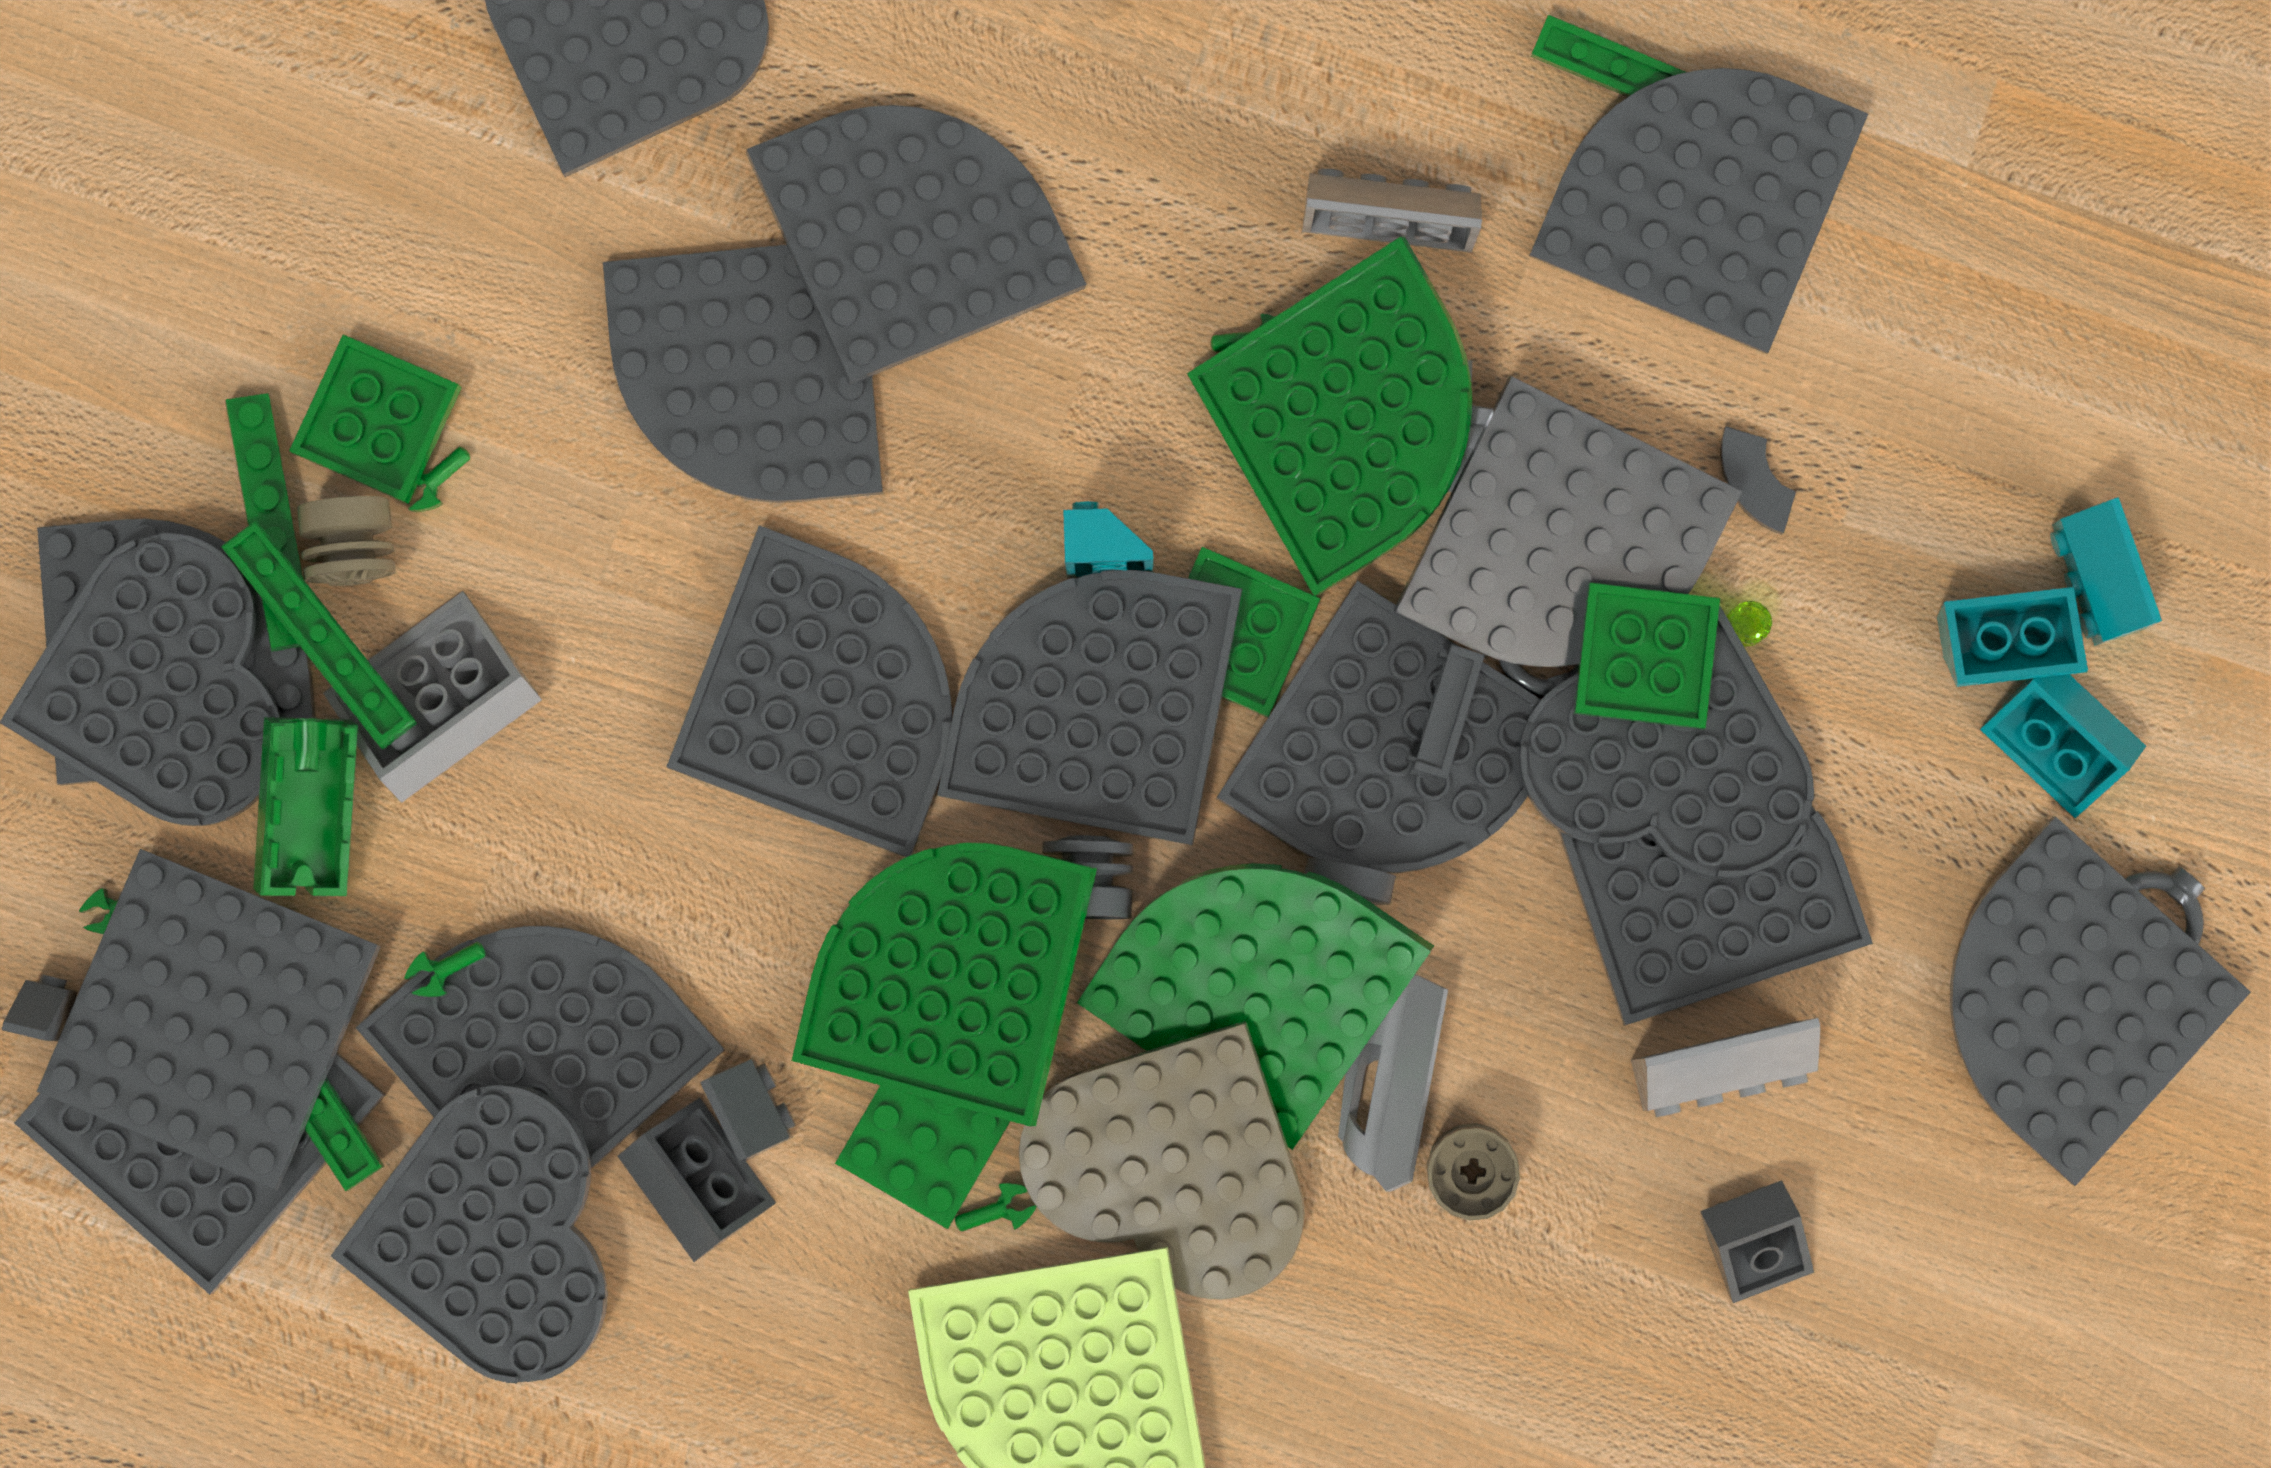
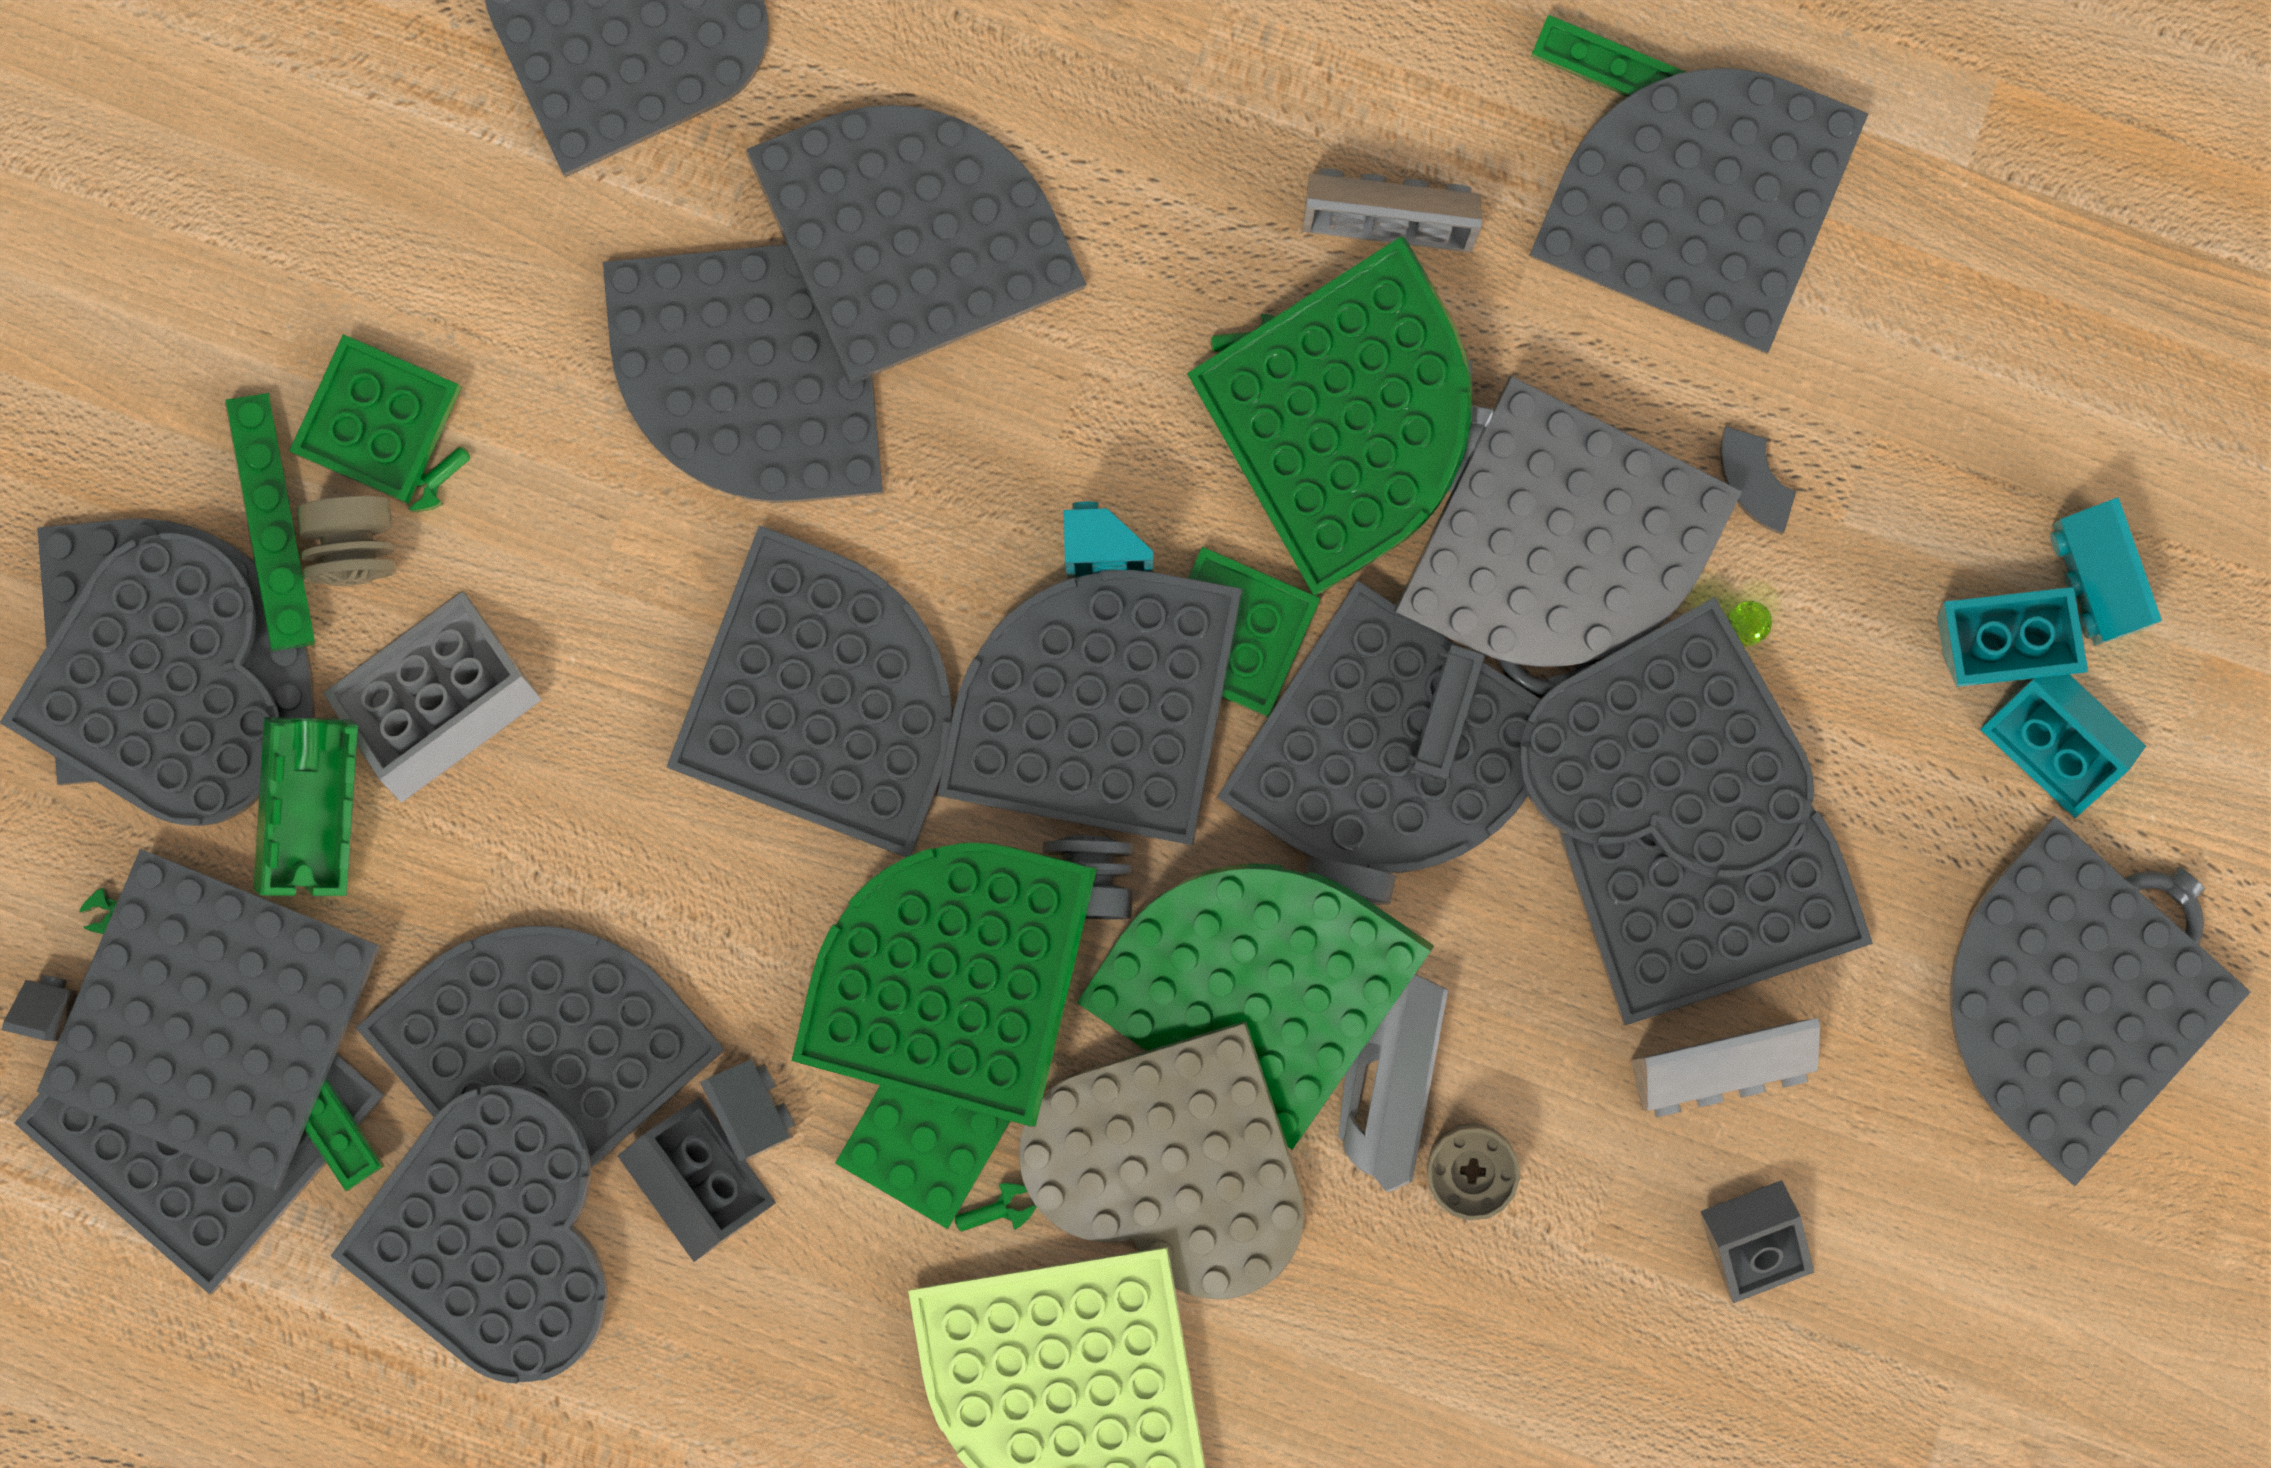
(319, 635): green tile -> none
(443, 968): green bar -> none
(1646, 656): green plate -> none

